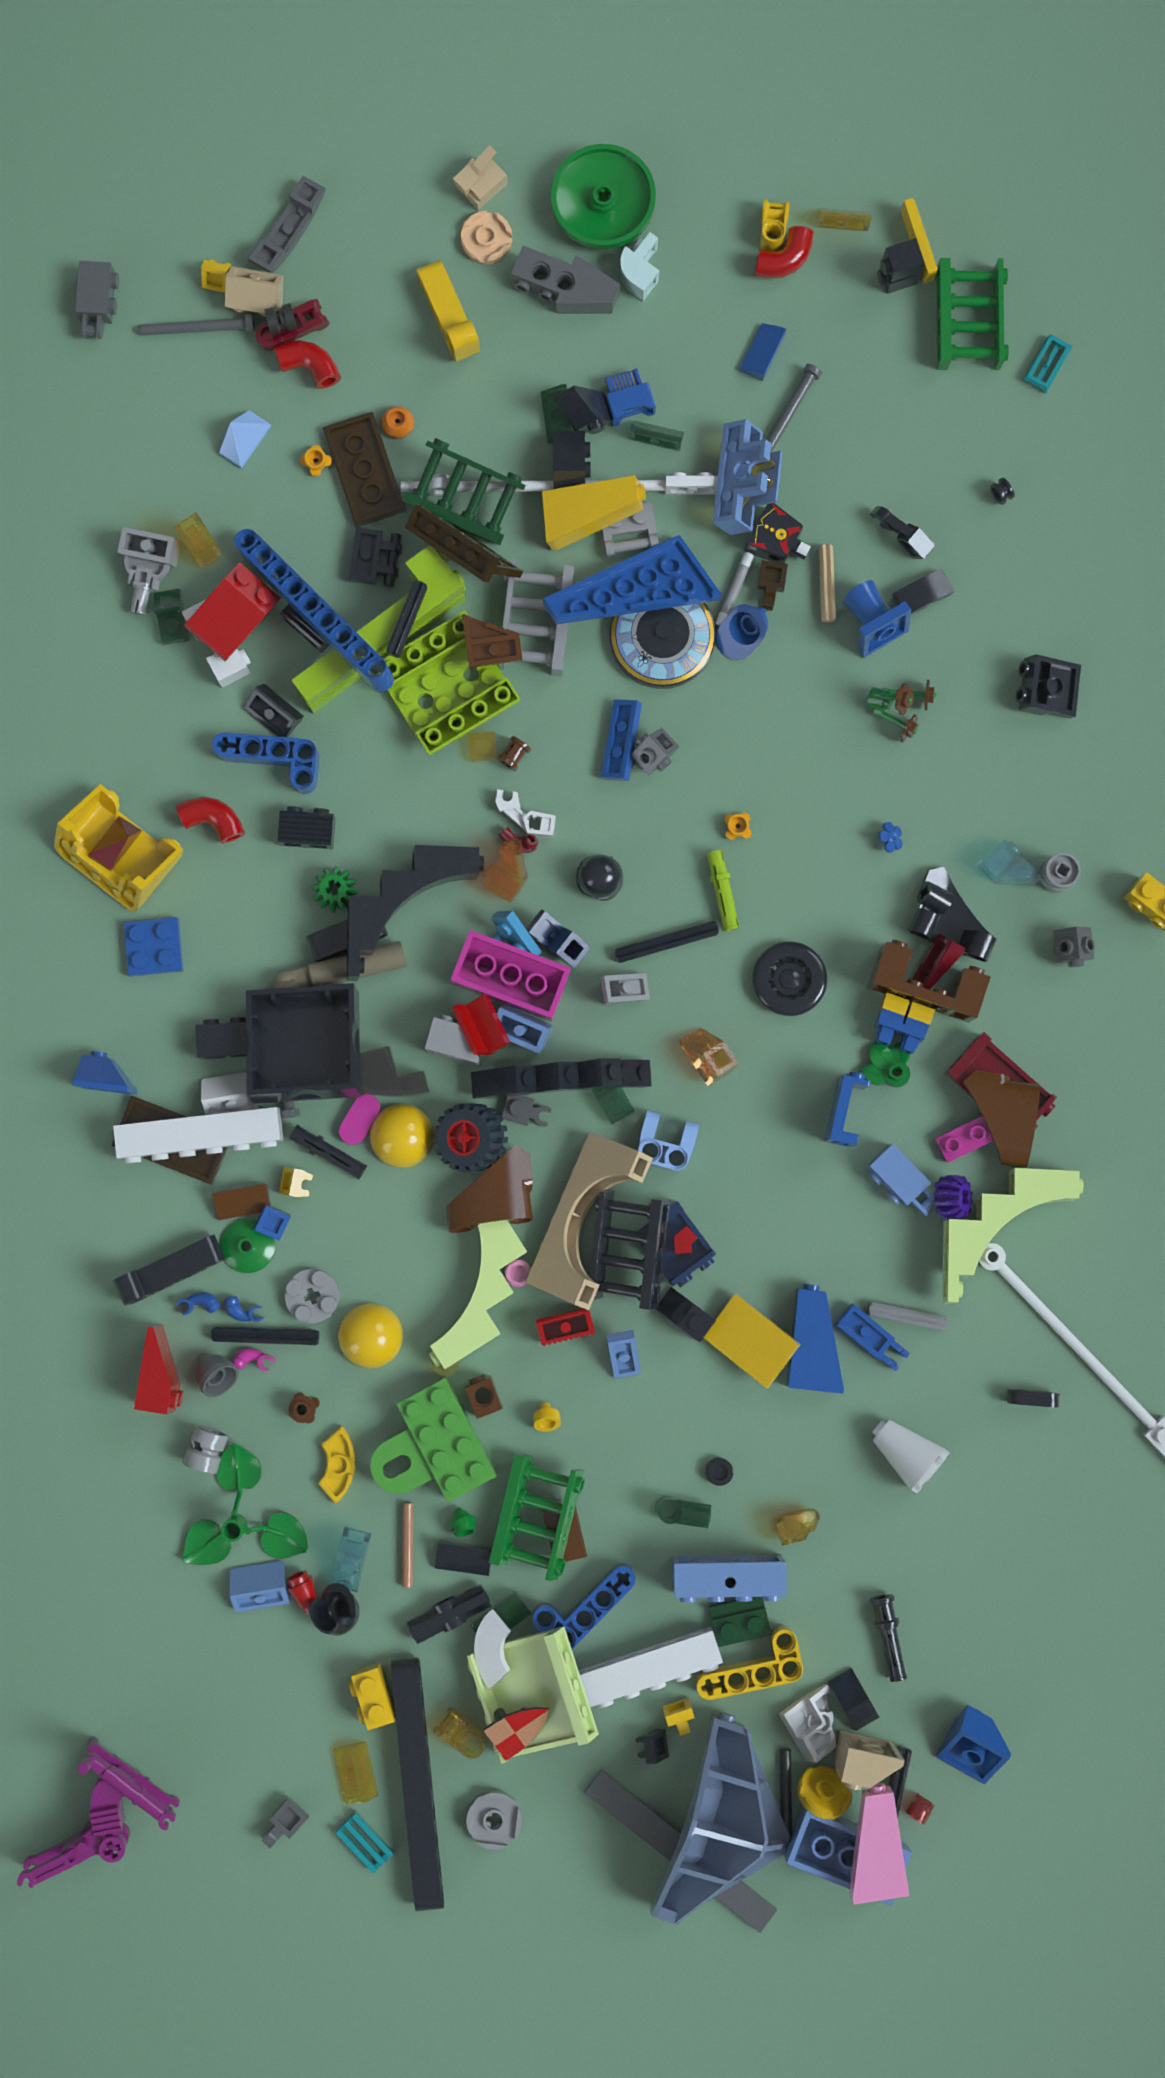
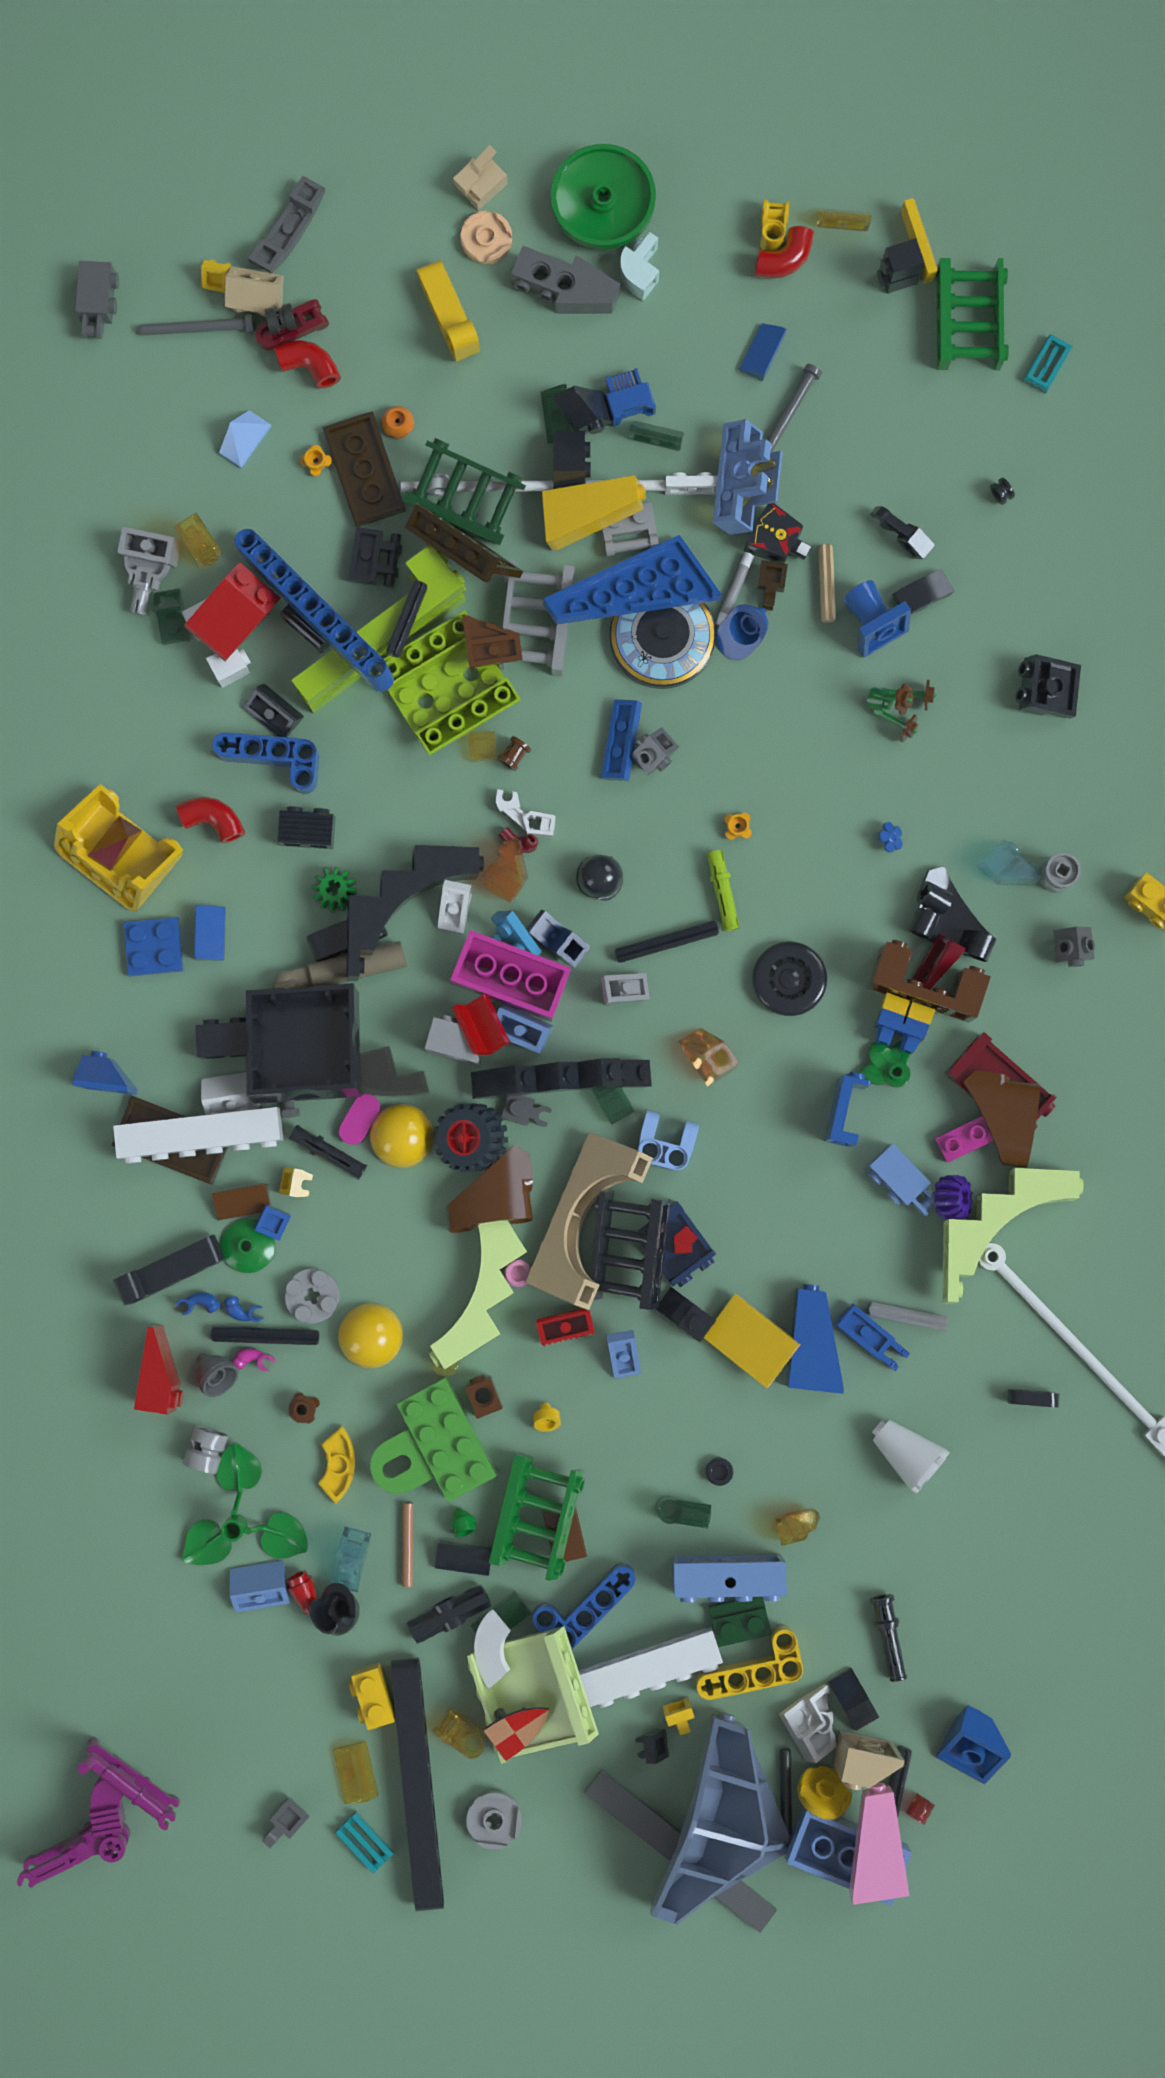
(209, 933): none -> blue slope
(454, 906): none -> white slope

